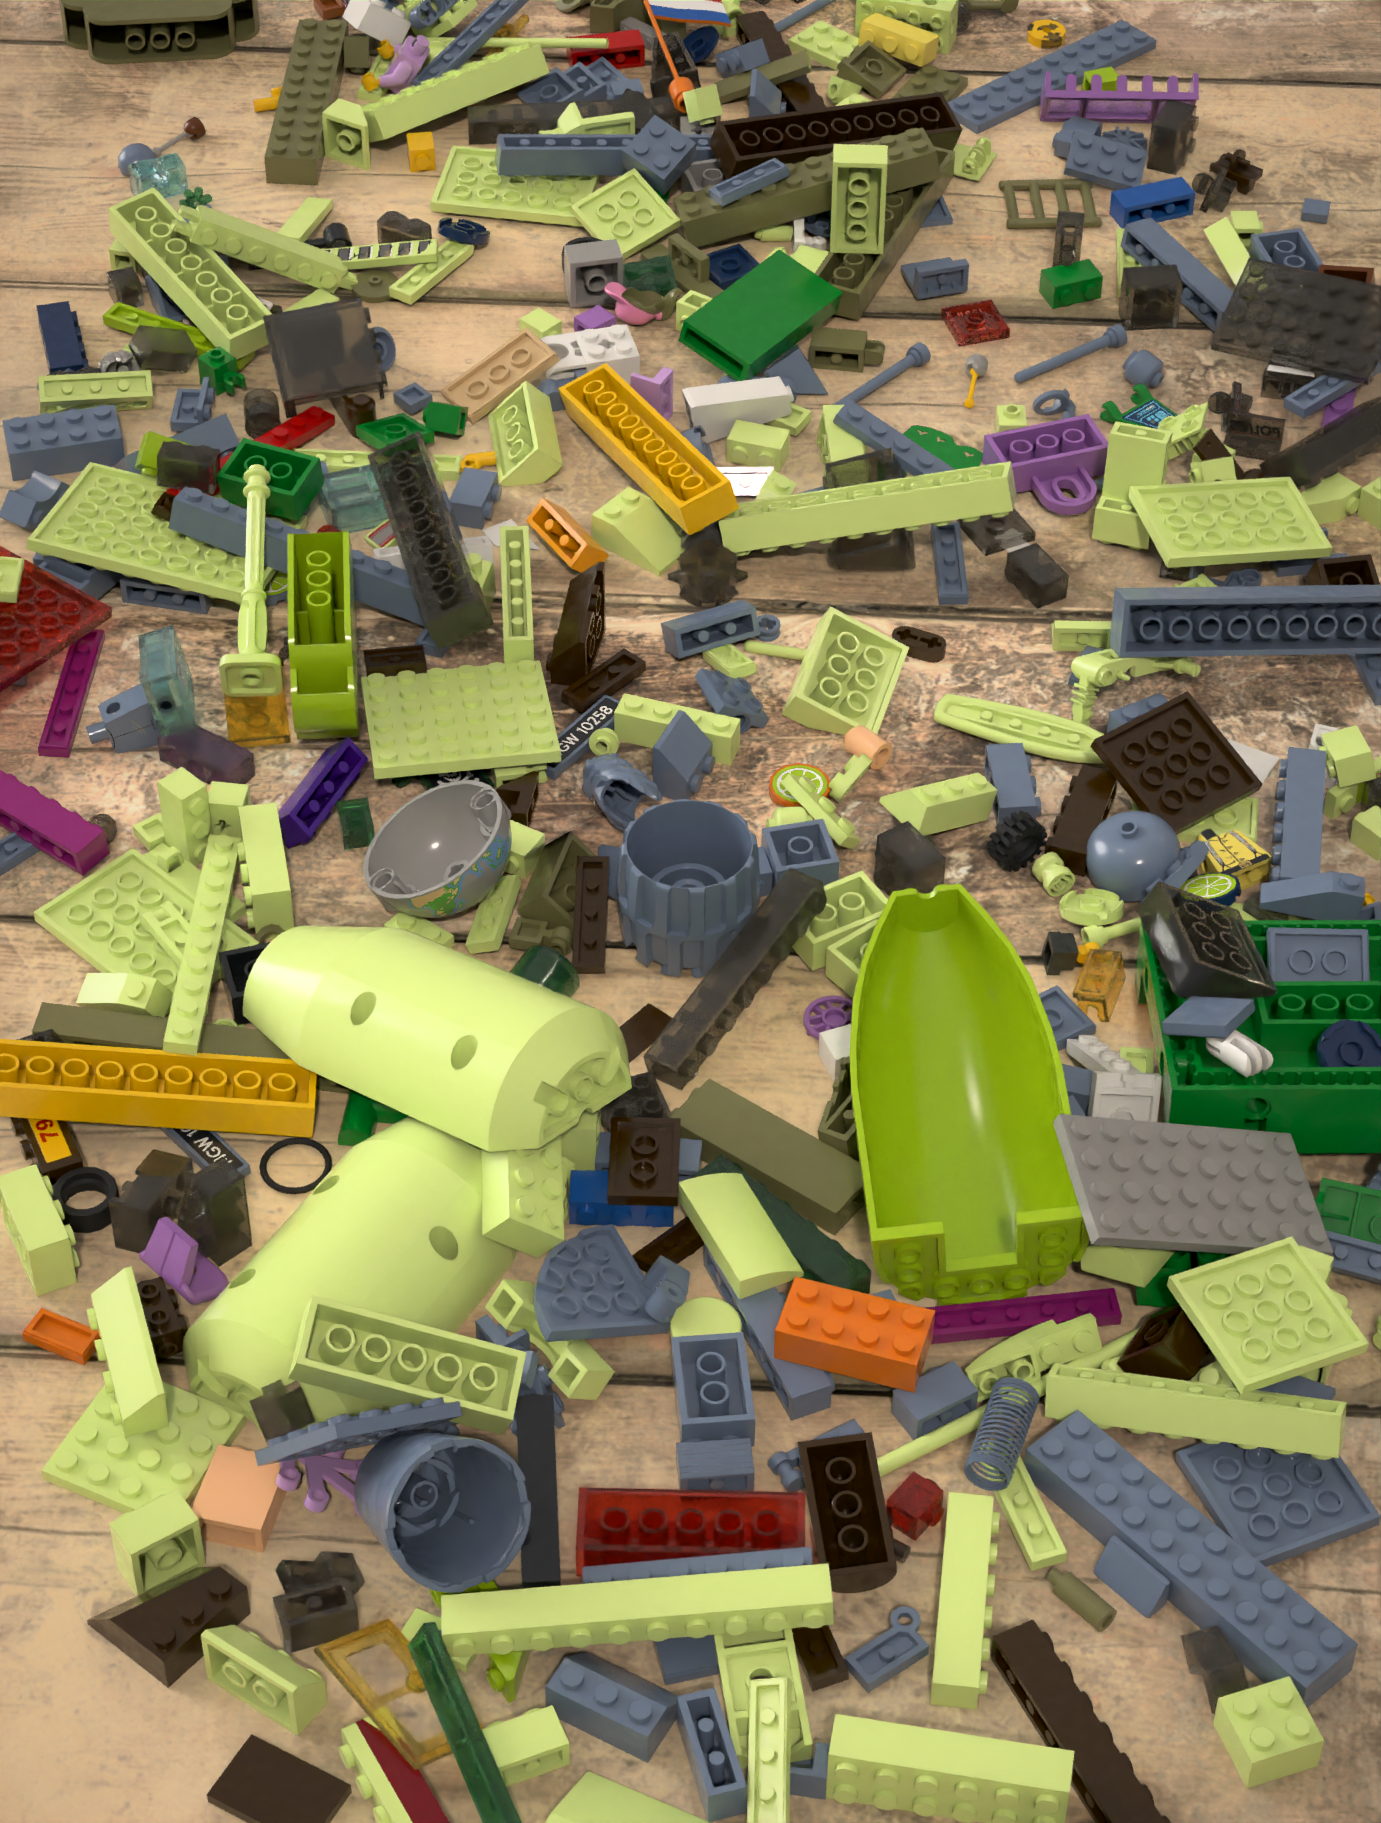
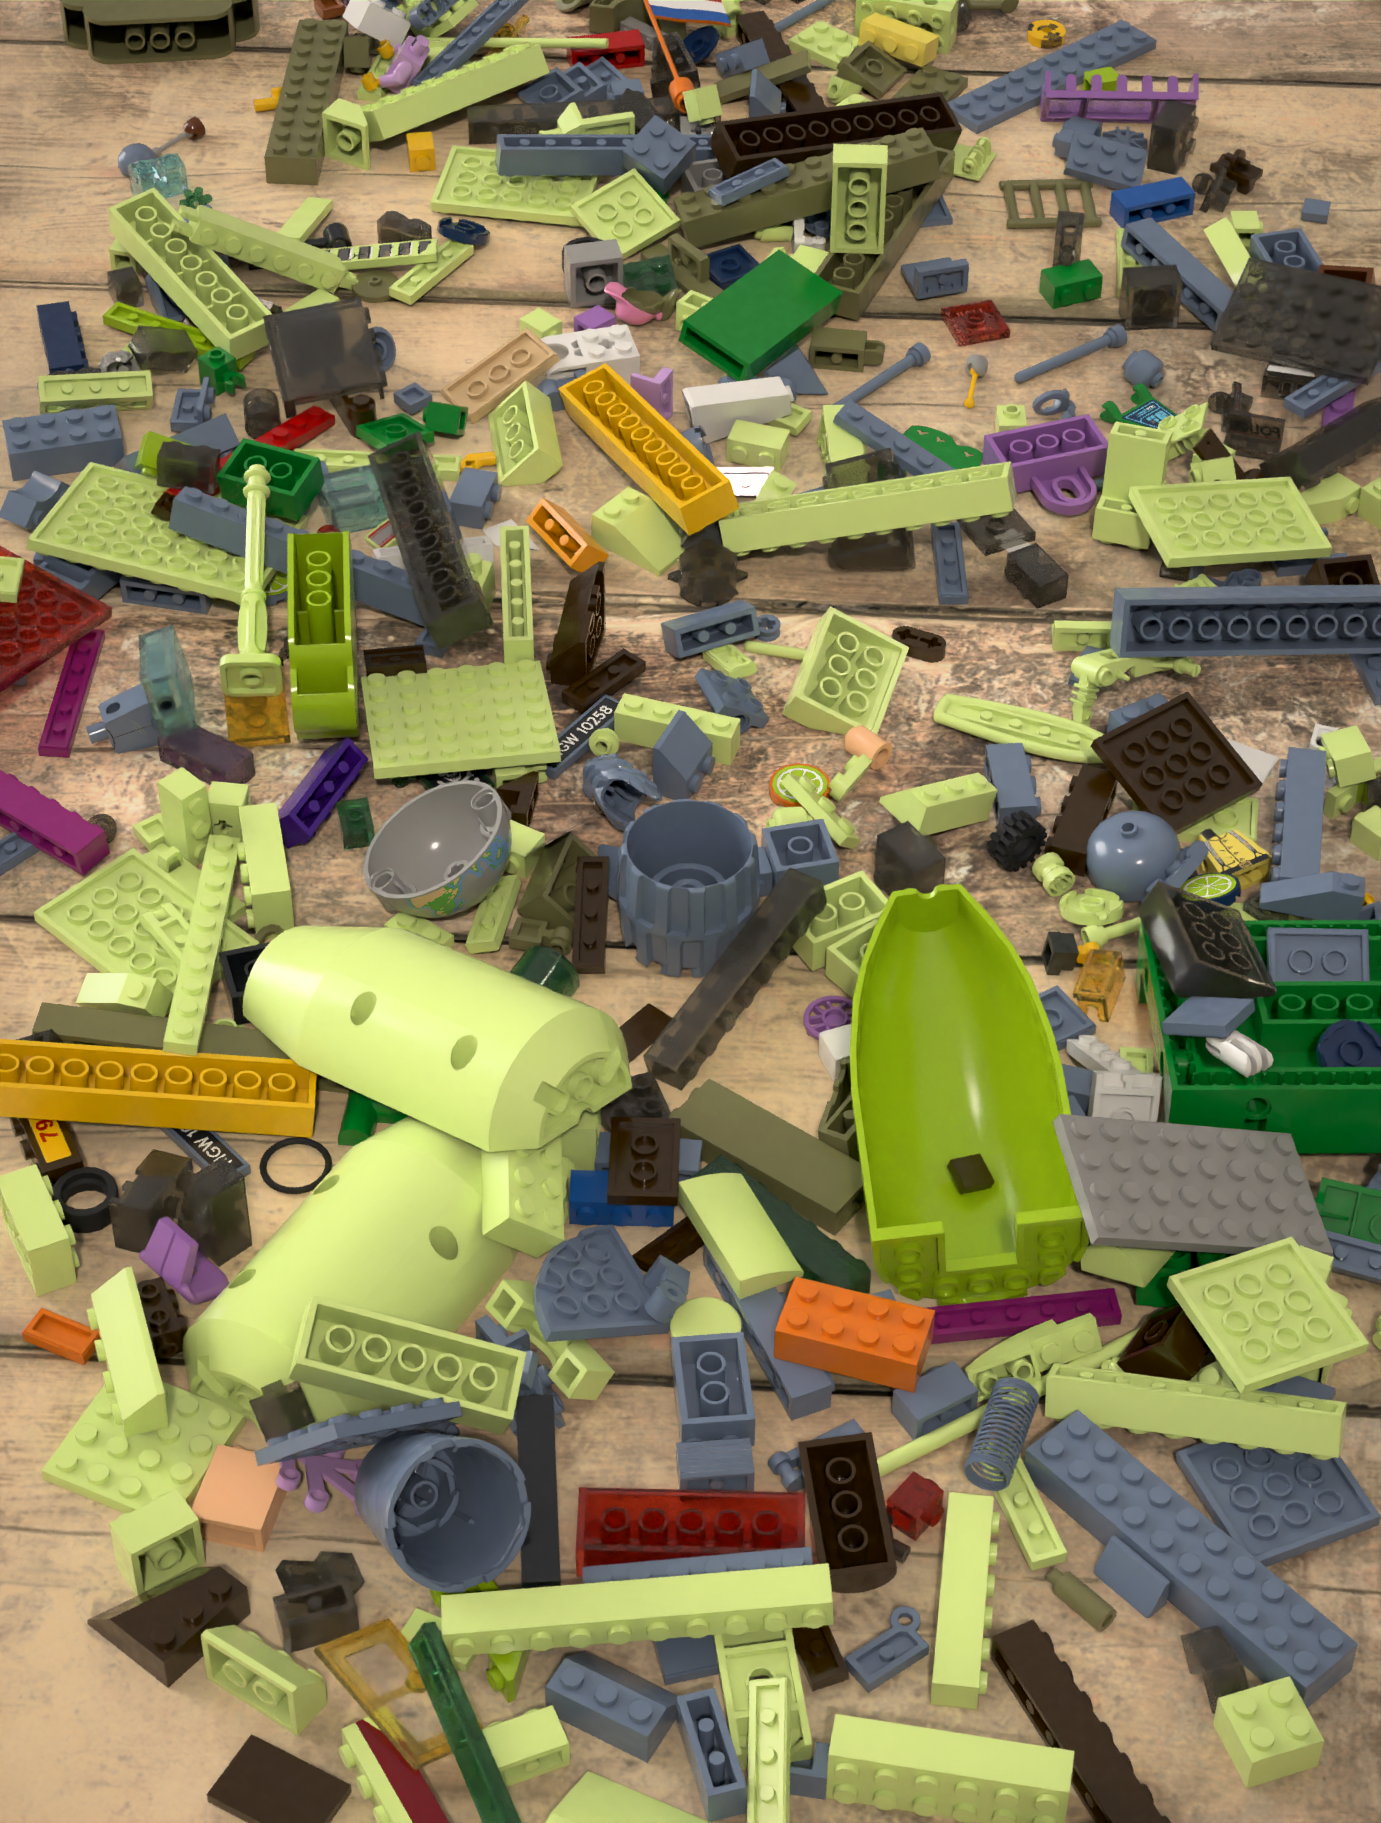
(970, 1173): none -> dark brown tile

